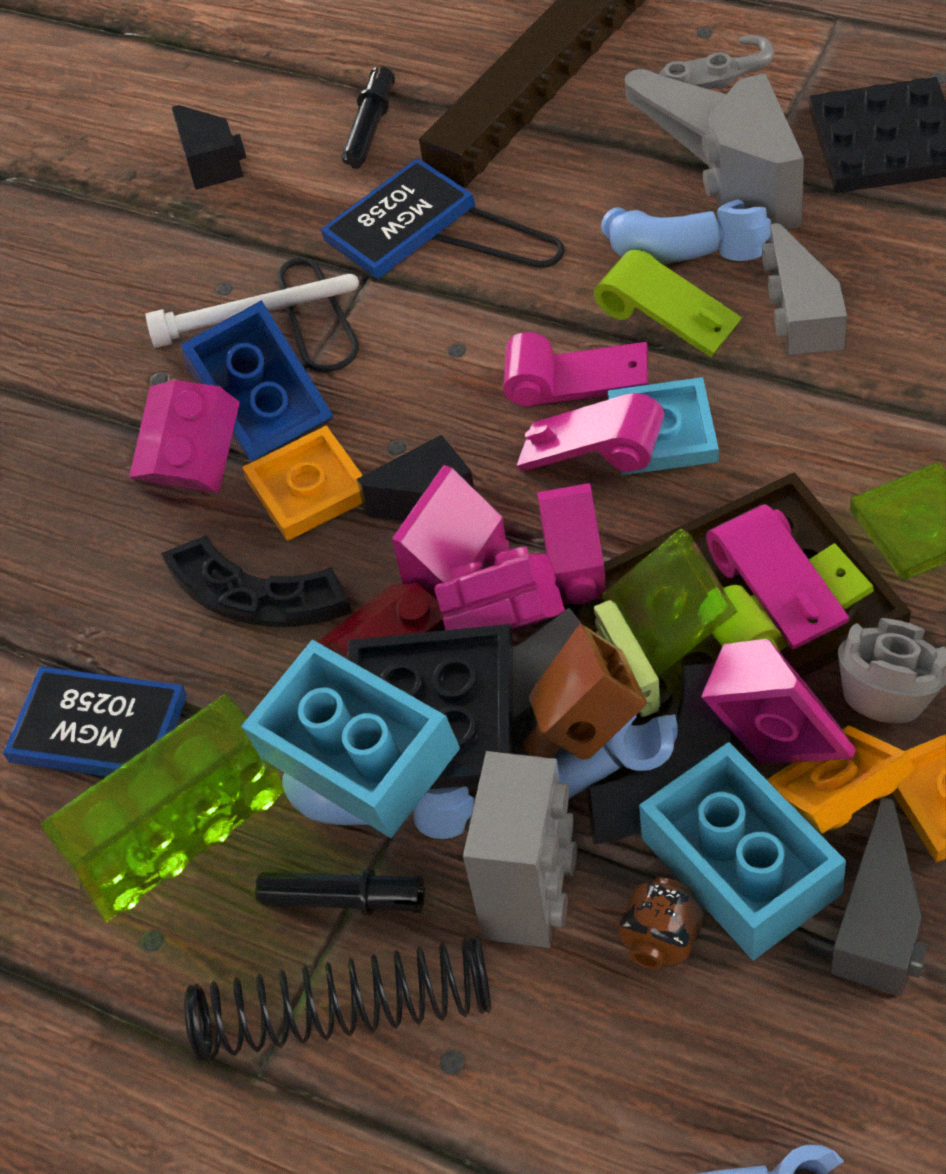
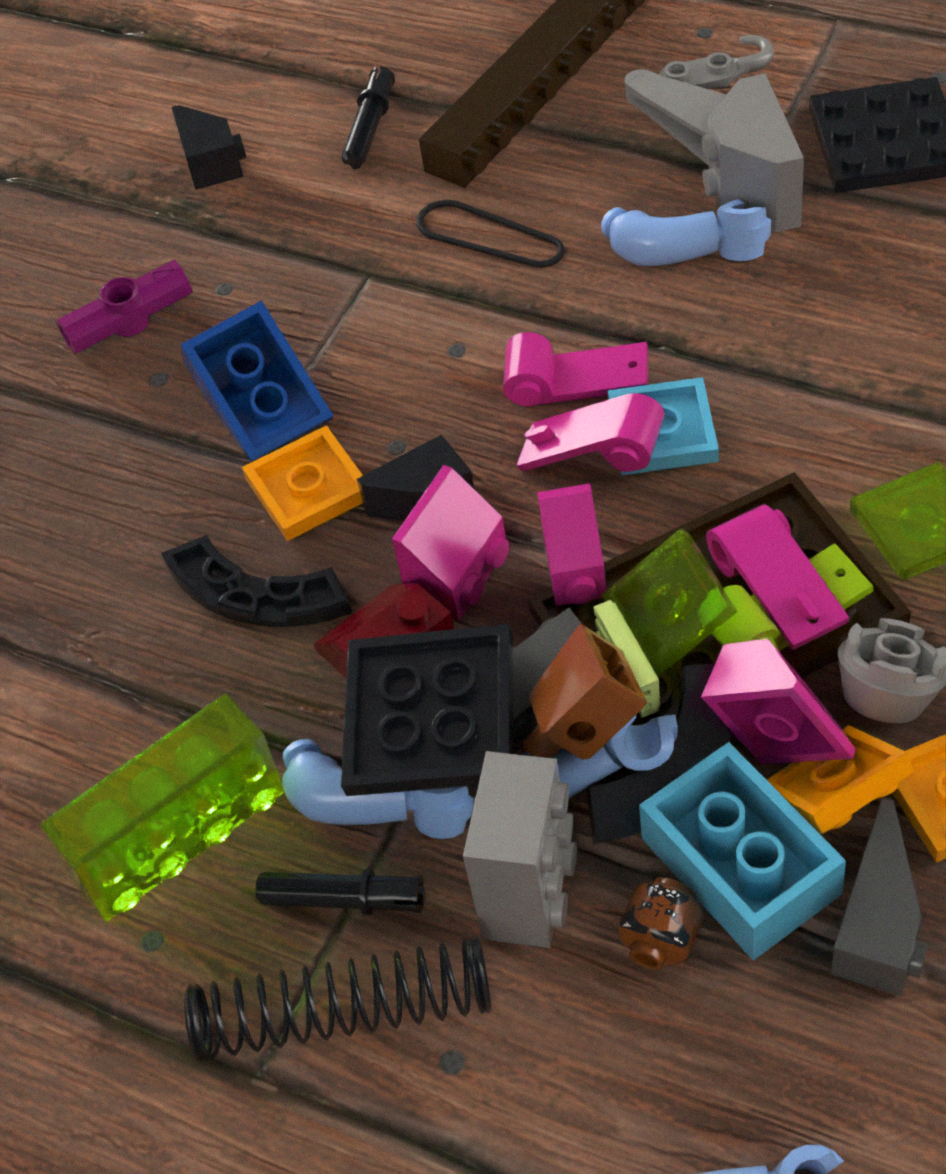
(91, 720): black tile -> none
(124, 306): none -> magenta piece
(167, 326): white piece -> none
(185, 435): dark pink slope -> none
(352, 737): medium azure brick -> none
(355, 347): black piece -> none
(397, 217): tile -> none
(513, 592): dark pink brick -> none
(666, 297): lime door -> none
(807, 295): light grey slope -> none

